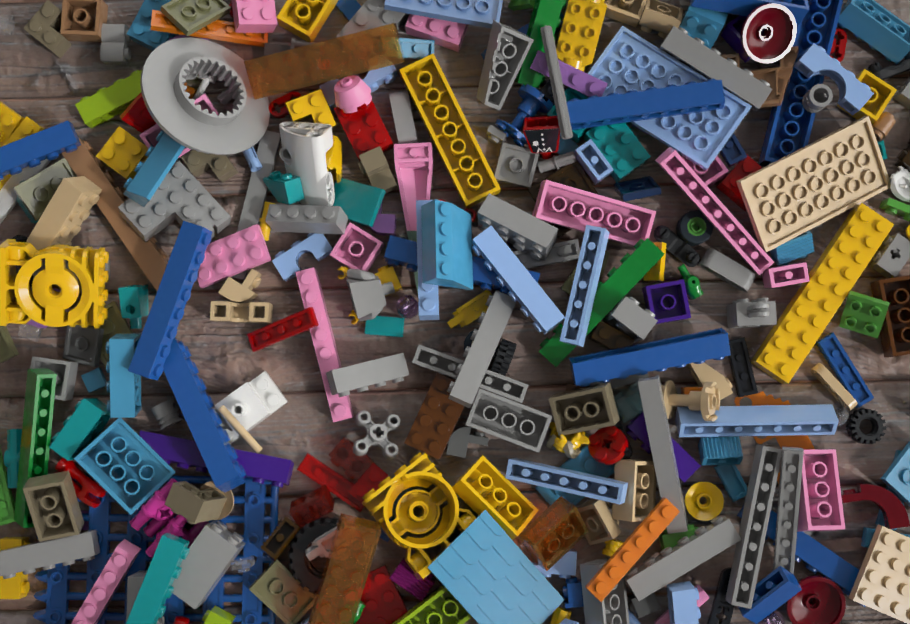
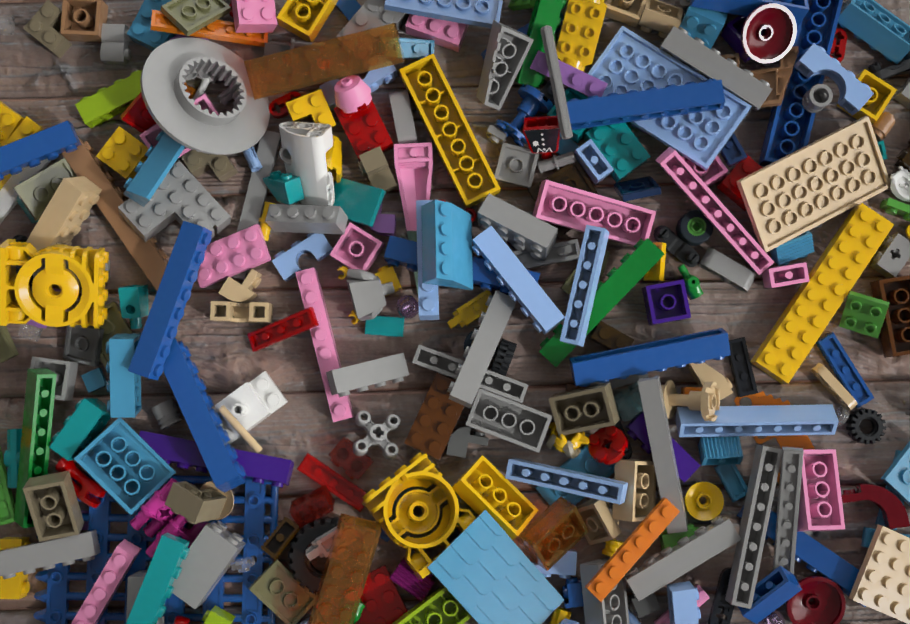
(370, 479): red wing -> none
(631, 319): light grey brick -> none
(751, 314): light grey brick -> none

